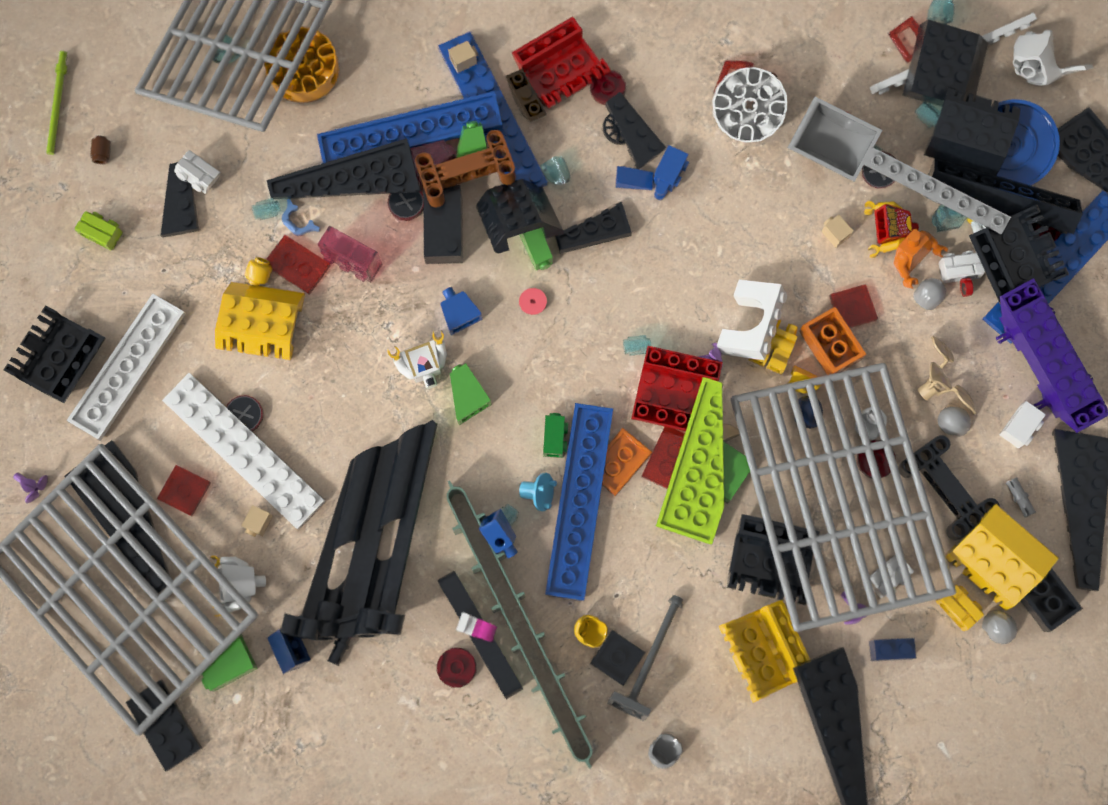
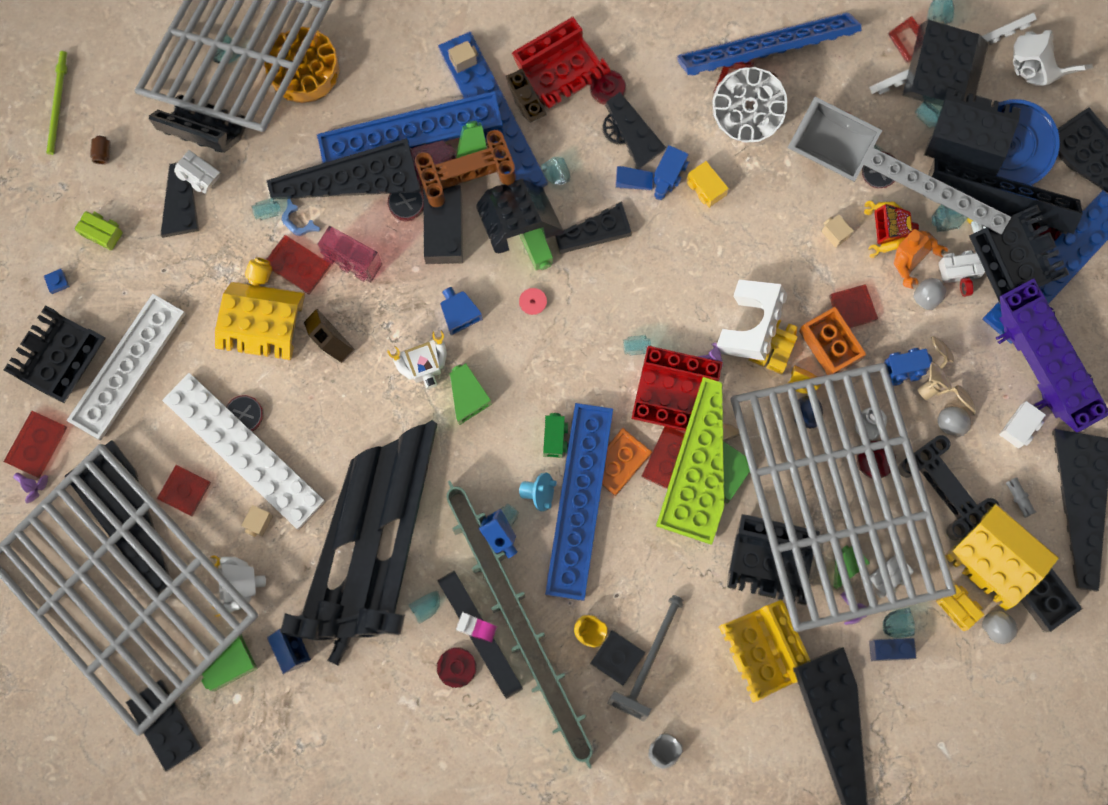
(35, 444): none -> clear red tile
(56, 281): none -> blue plate
(198, 127): none -> black slope
(327, 336): none -> dark brown slope
(425, 606): none -> clear light blue brick
(707, 184): none -> yellow brick
(769, 43): none -> blue plate
(851, 565): none -> bright green slope
(899, 624): none -> clear light blue brick
(908, 365): none -> blue brick

